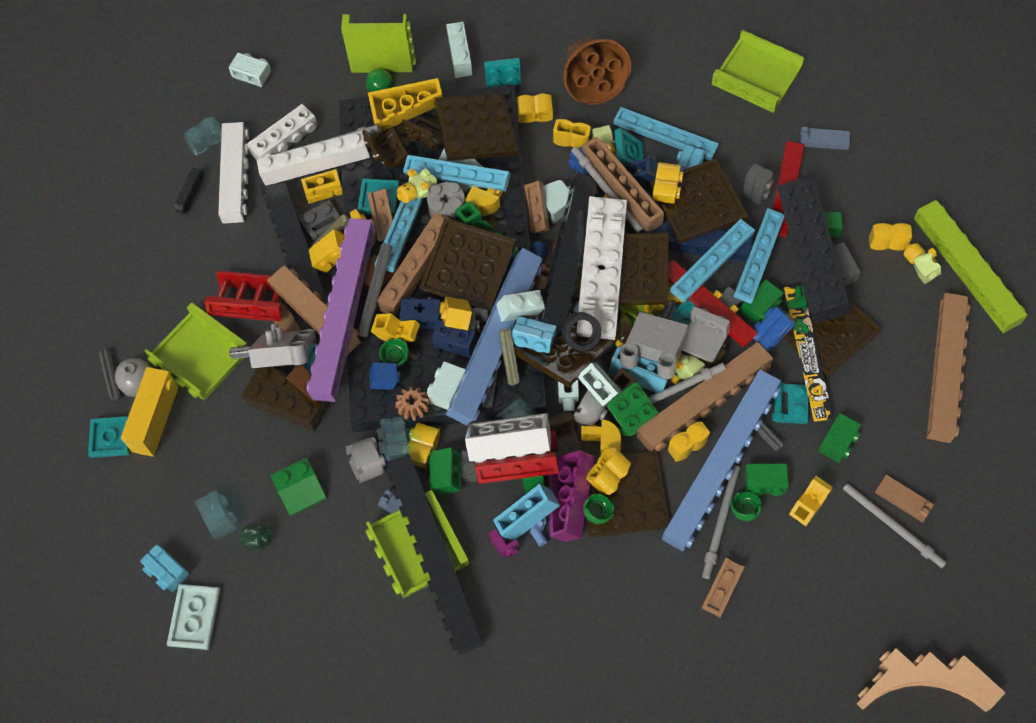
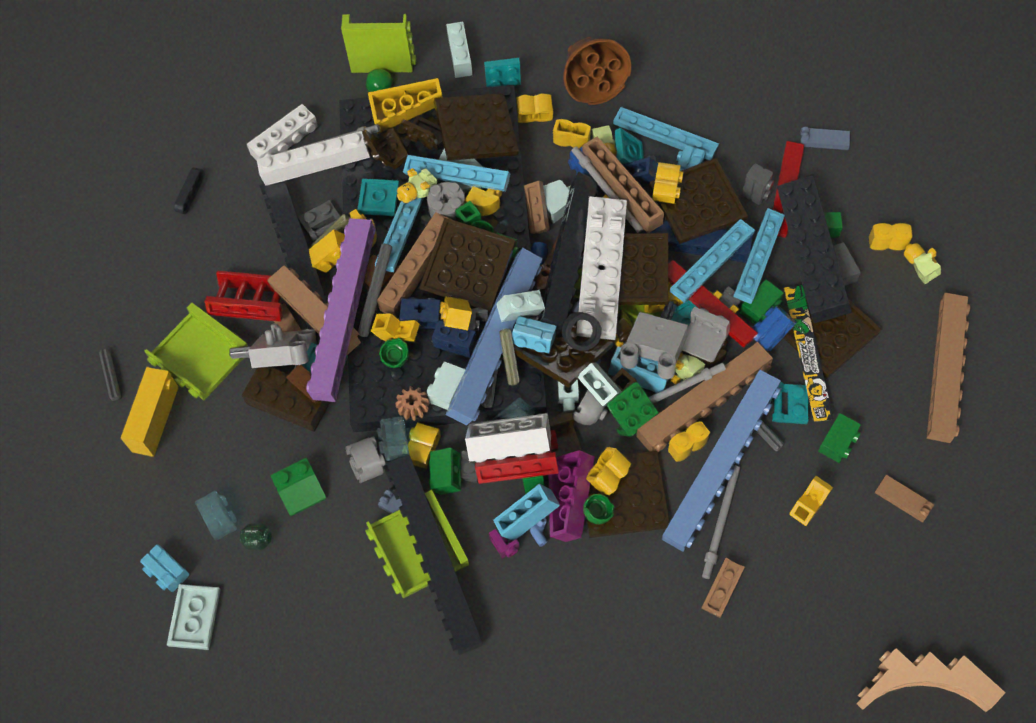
(106, 437): teal plate -> none
(130, 374): light grey cylinder -> none
(202, 136): clear light blue brick -> none
(233, 172): white brick -> none
(250, 69): light aqua brick -> none
(322, 186): yellow brick -> none
(381, 213): medium nougat hinge -> none
(383, 376): blue brick -> none
(606, 434): yellow brick -> none
(746, 506): green hair -> none
(758, 71): lime panel -> none
(766, 479): green brick -> none
(926, 551): light grey bar -> none
(970, 266): lime brick -> none

